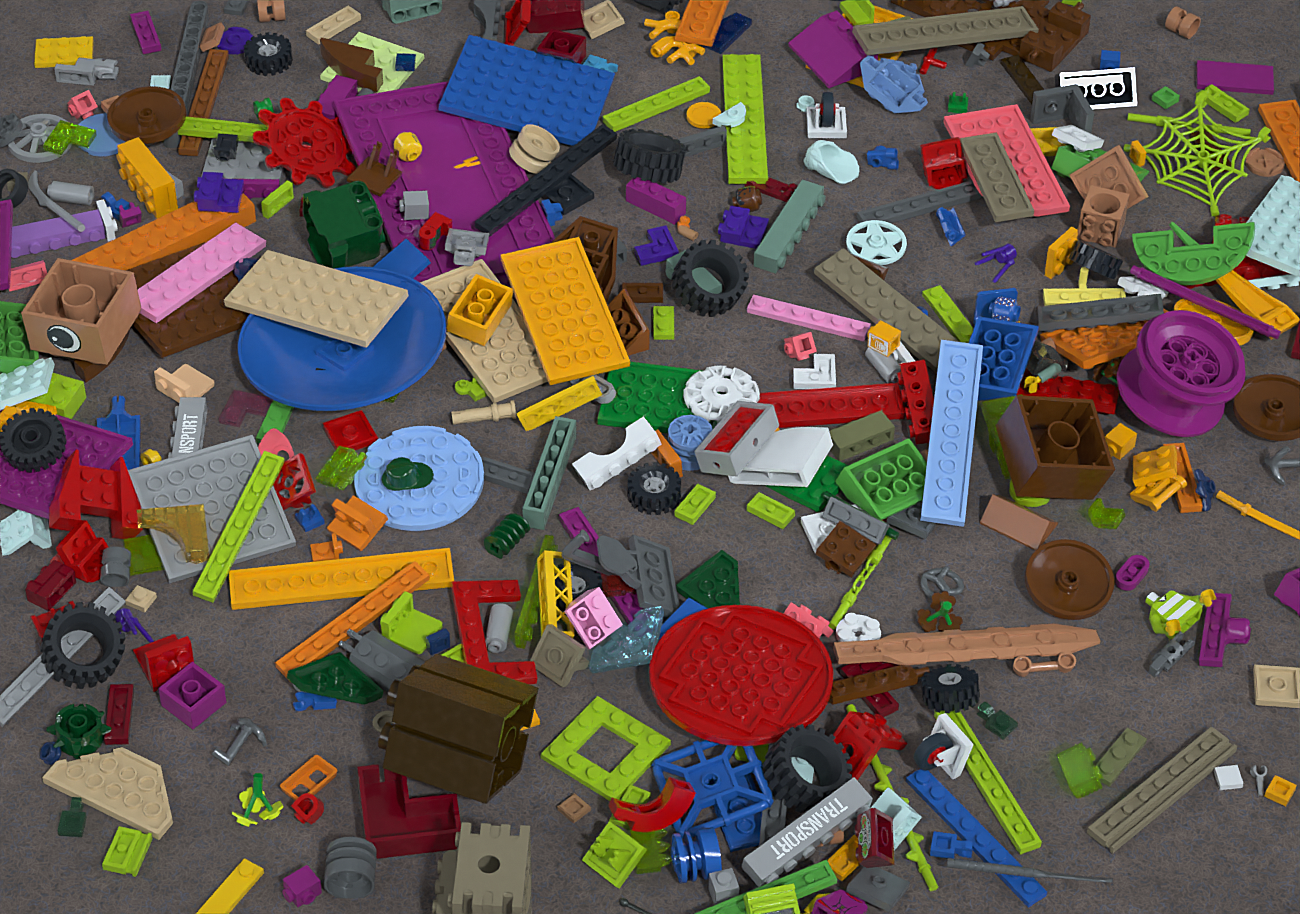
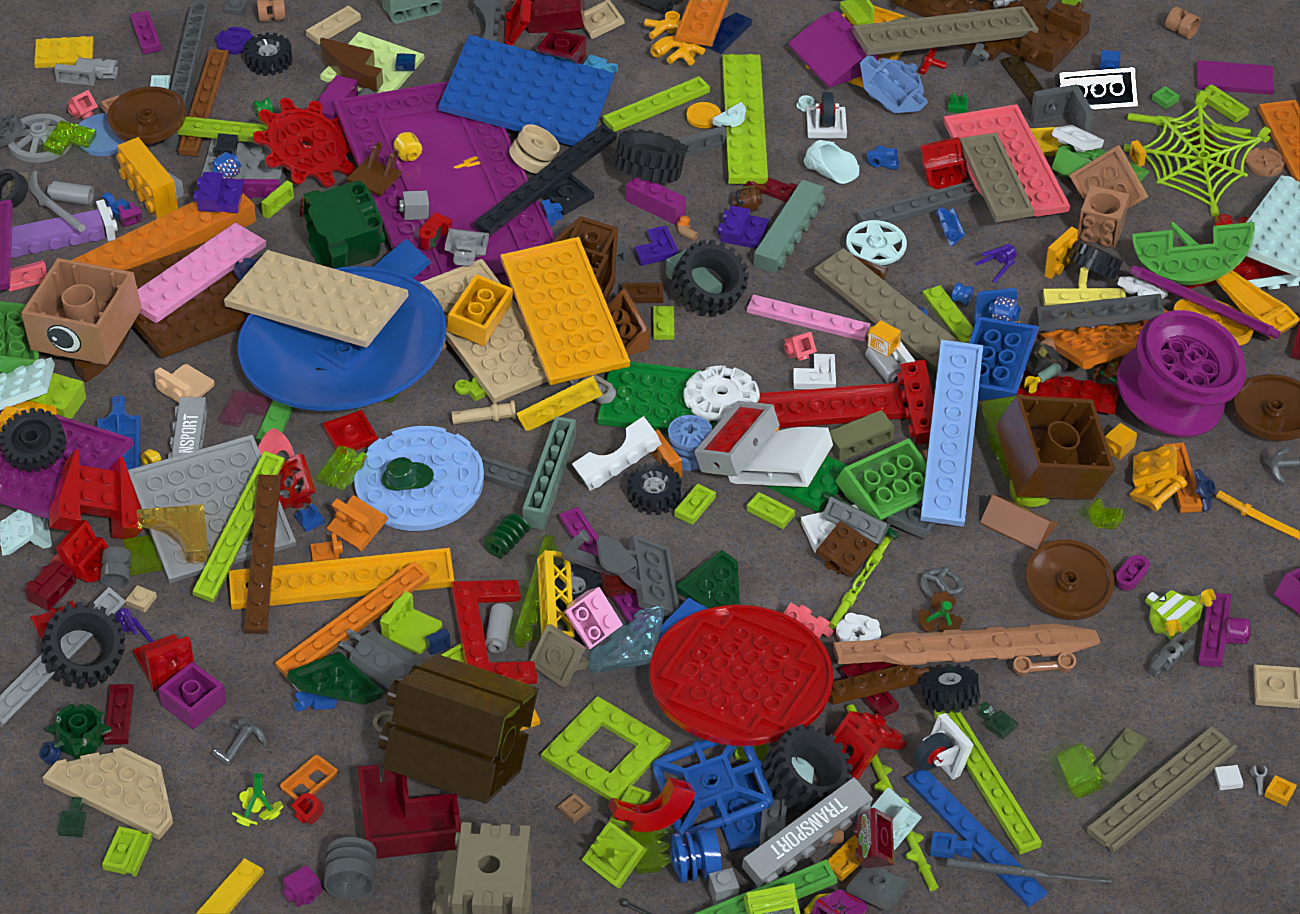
(212, 37): nougat tile -> none
(226, 164): none -> blue head
(262, 554): none -> reddish brown plate
(962, 293): none -> blue wheel

